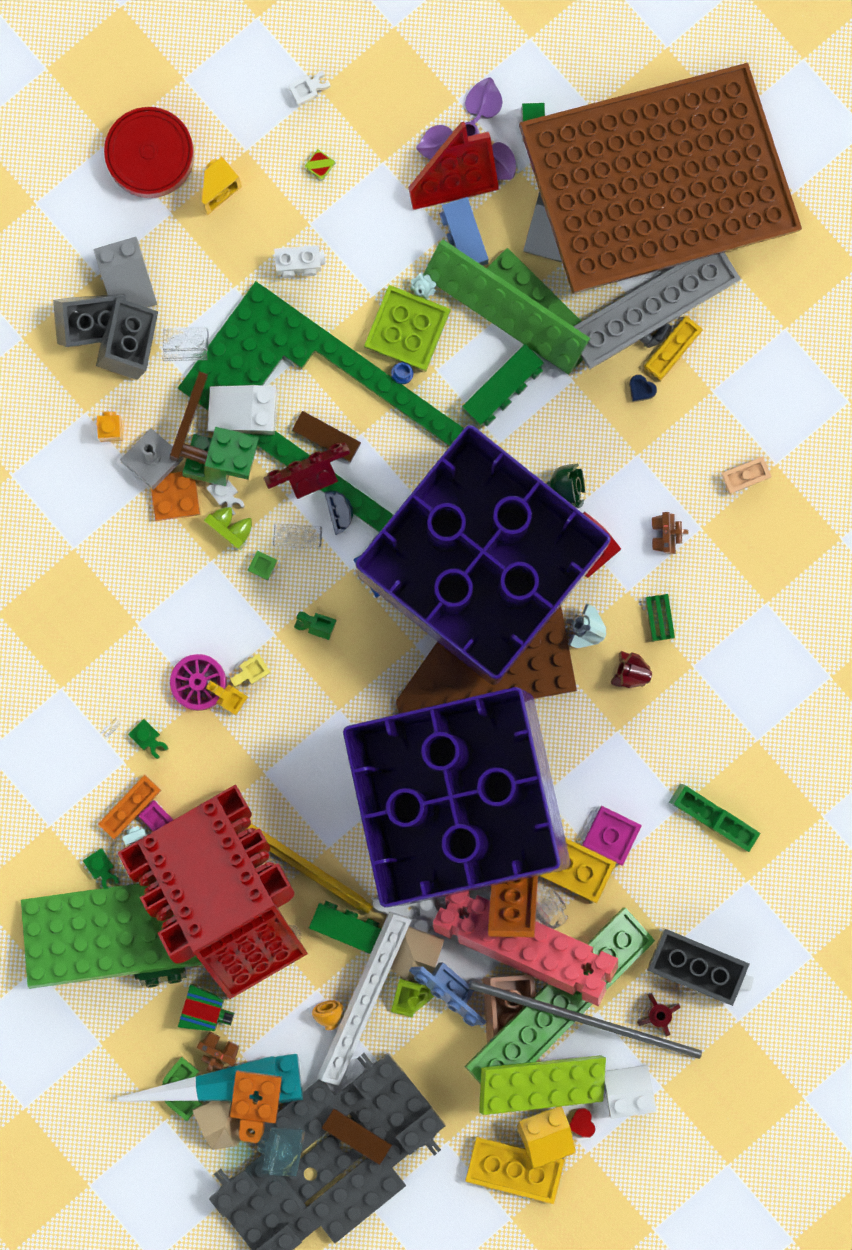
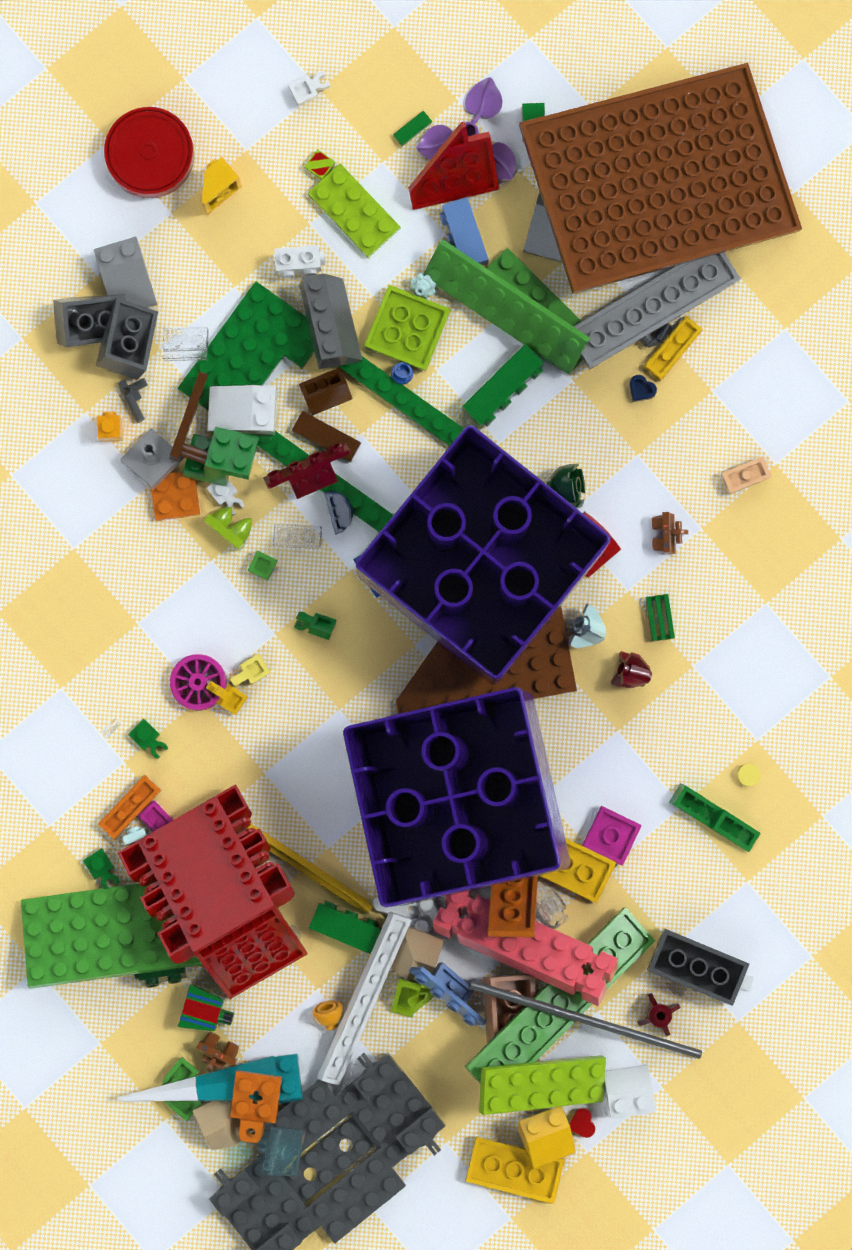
(133, 396): none -> dark grey hose
(325, 391): none -> reddish brown brick
(330, 320): none -> dark grey slope
(354, 210): none -> lime plate
(356, 1136): reddish brown tile -> none
(412, 128): none -> green piece
(748, 775): none -> light yellow tile

